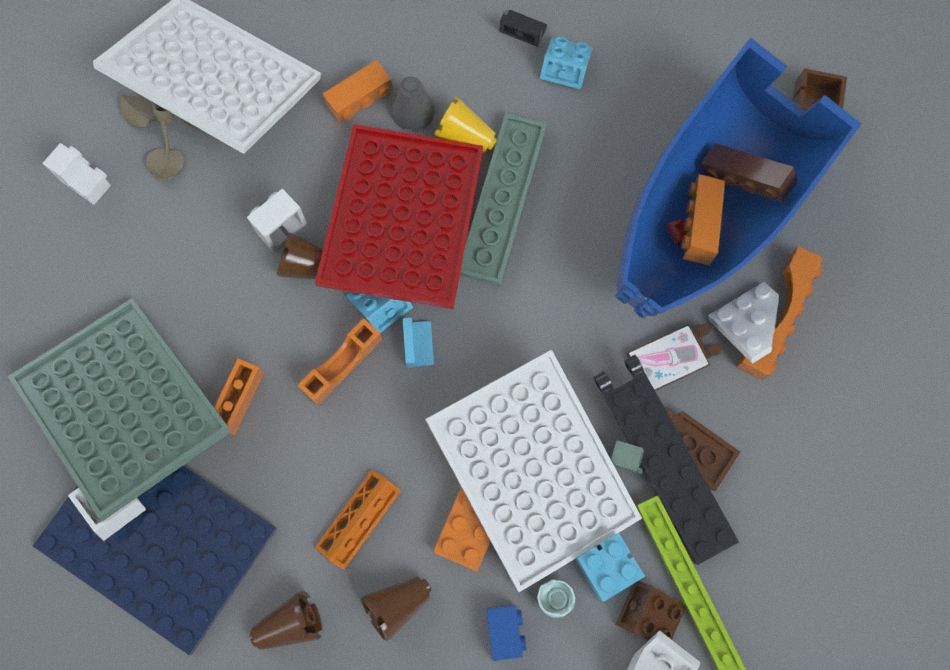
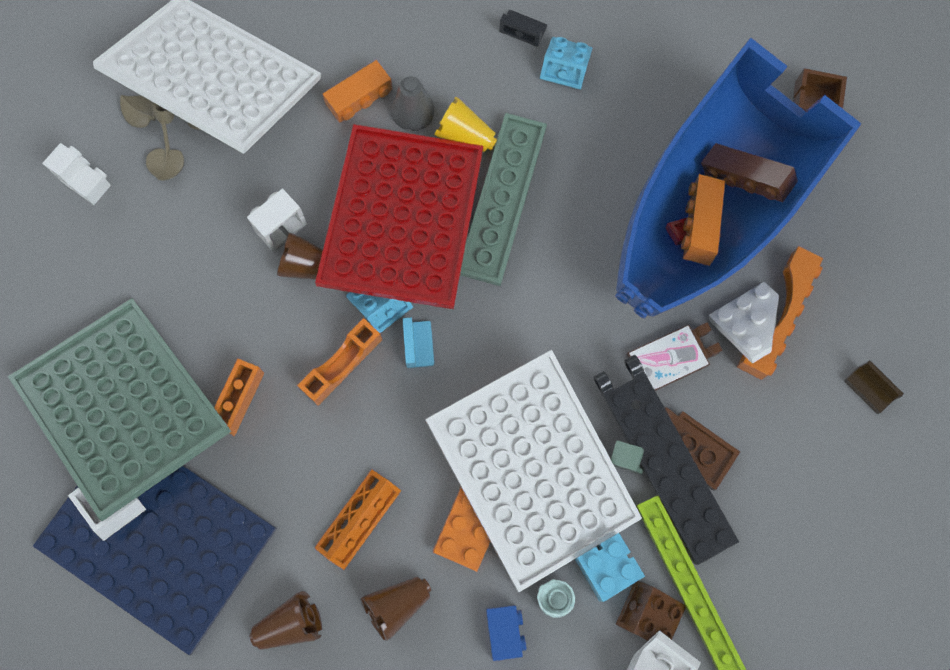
(873, 386): none -> dark brown panel

